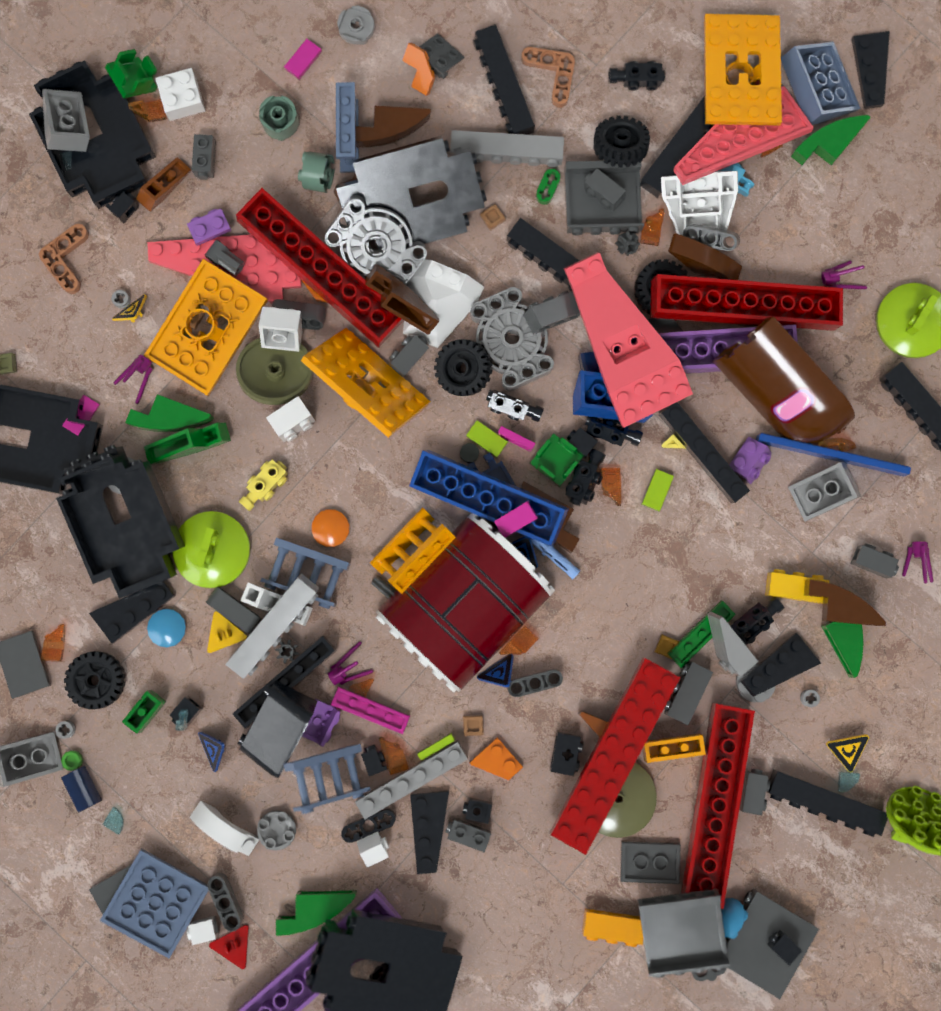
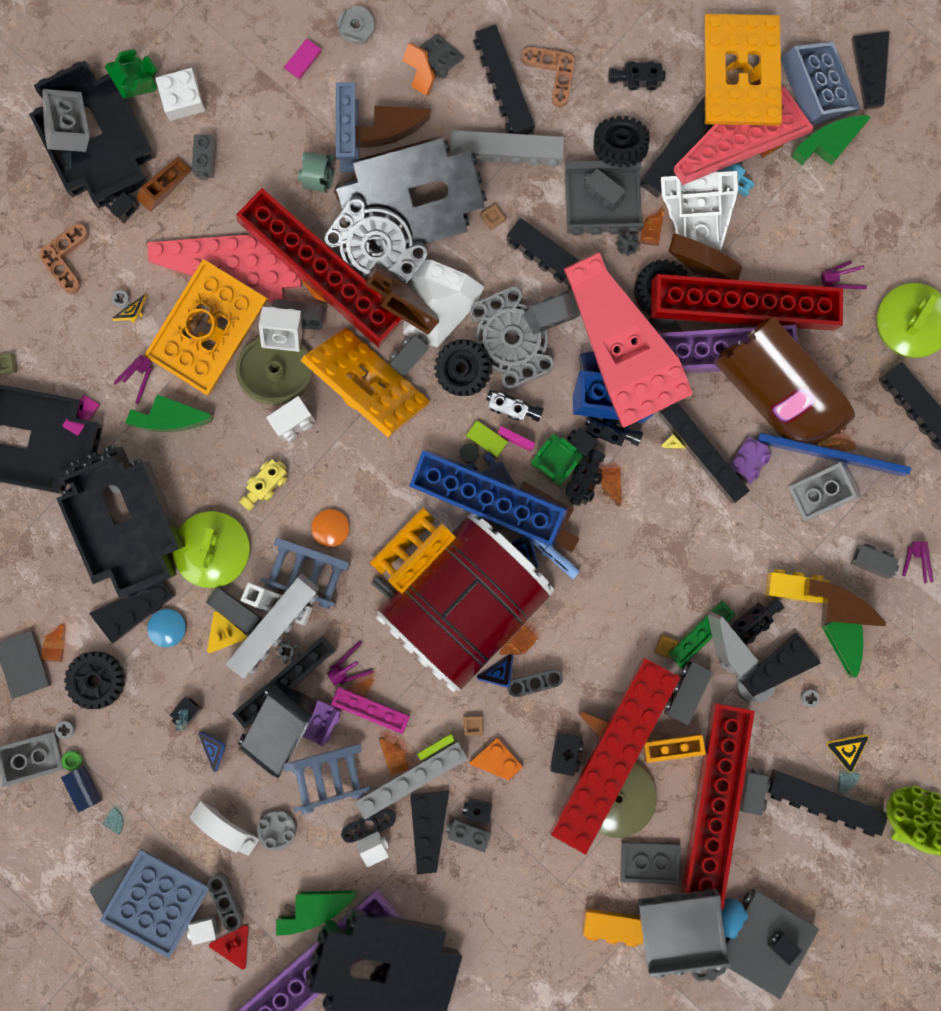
(144, 711): green brick -> none
(150, 111): clear orange slope -> none
(187, 443): green slope -> none
(208, 226): medium lavender bracket -> none
(221, 255): dark grey piece -> none
(288, 120): sand green brick -> none
(373, 760): black brick -> none
(516, 519): dark pink tile -> none
(551, 188): green beam -> none
(657, 490): lime tile -> none
(720, 234): dark grey beam -> none

